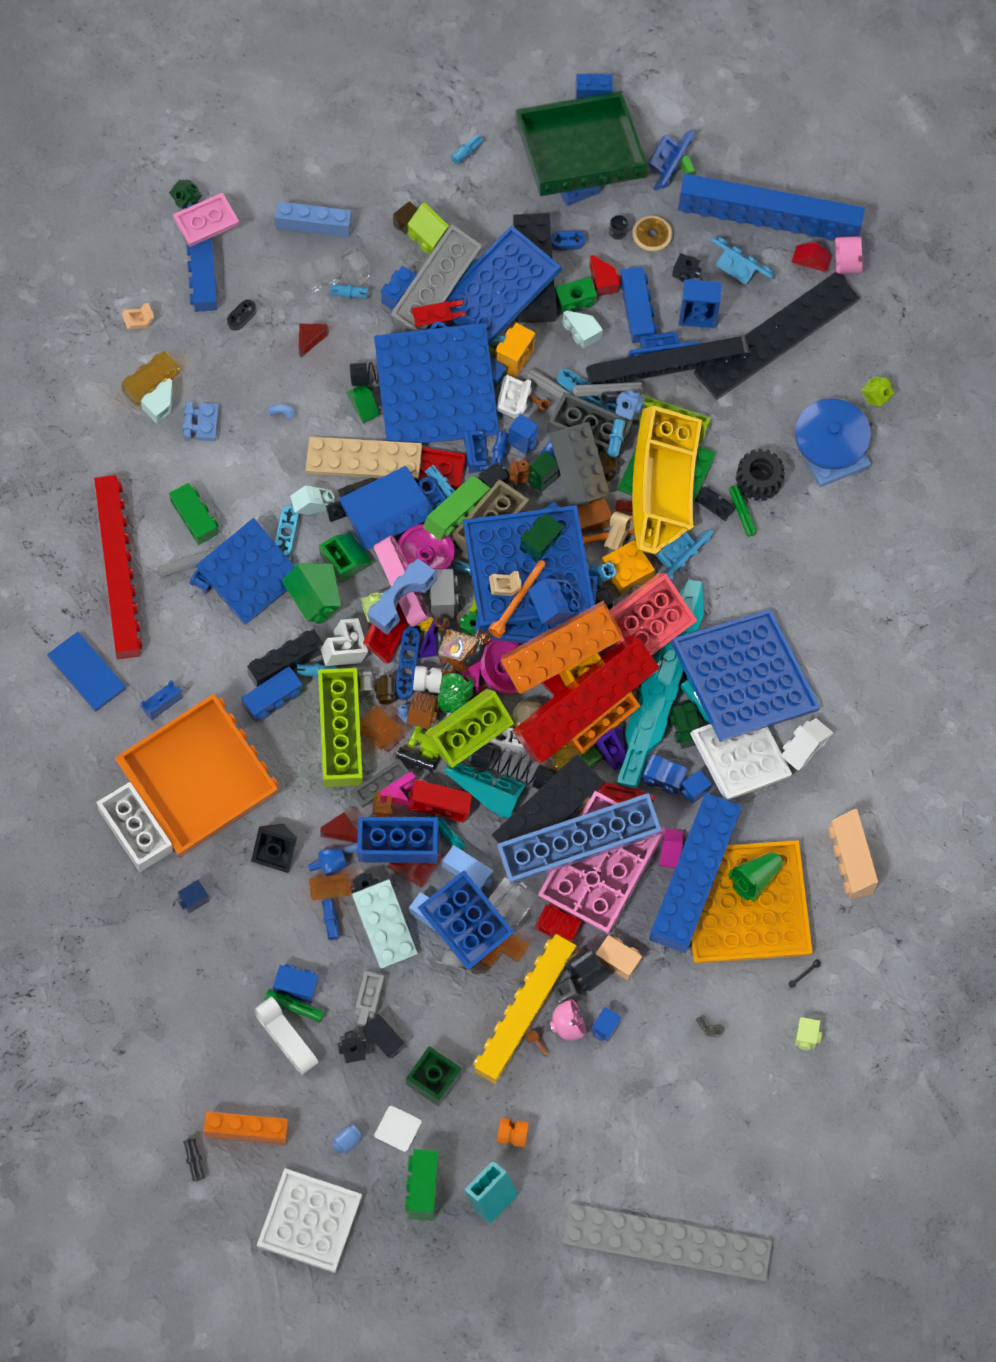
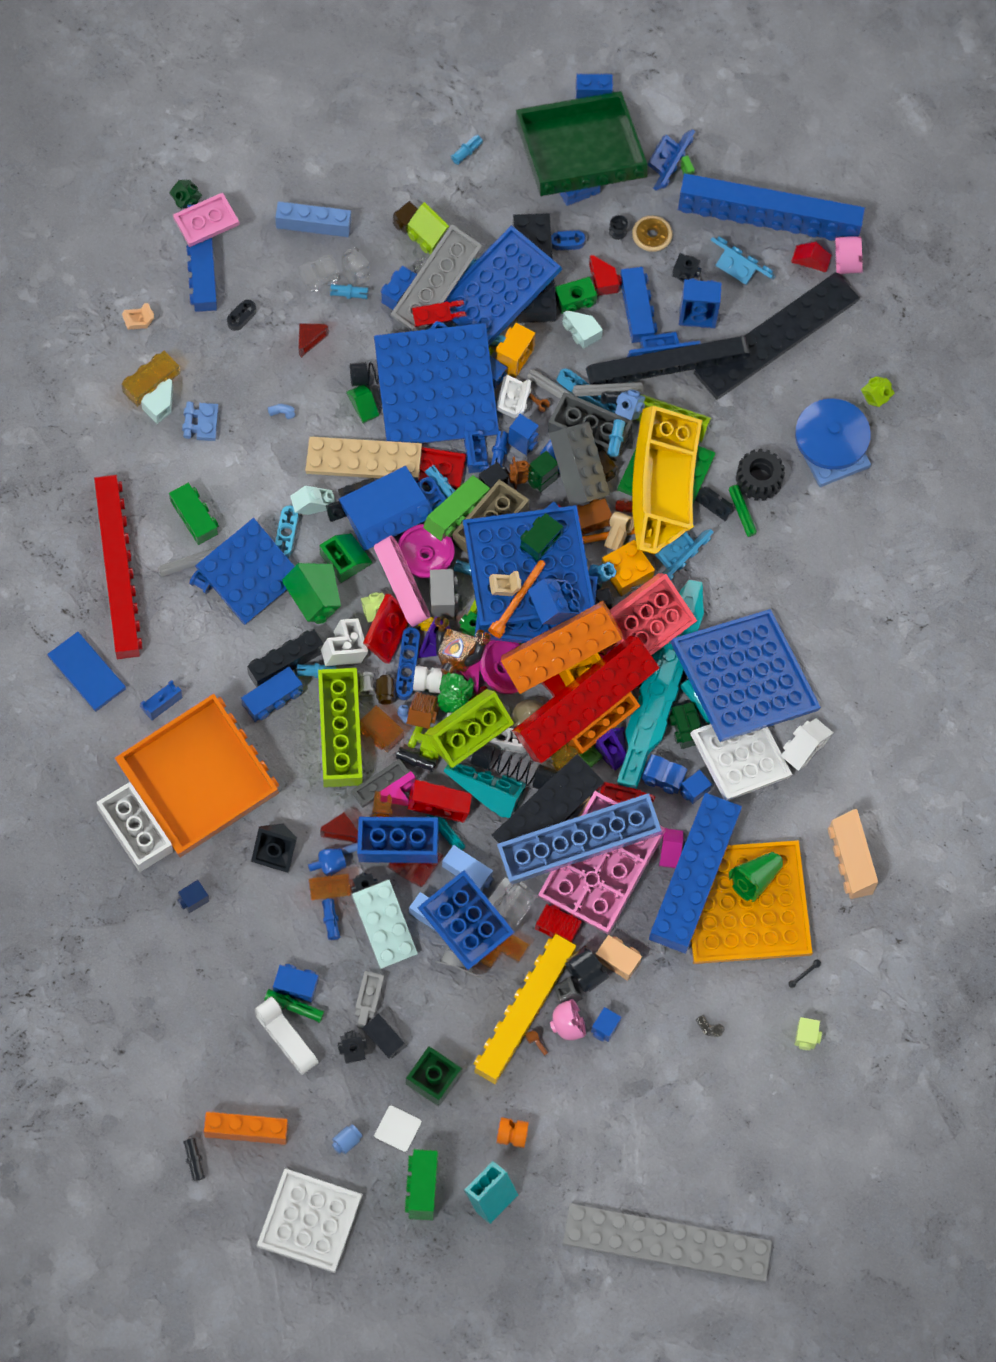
(417, 578): medium blue arch -> none

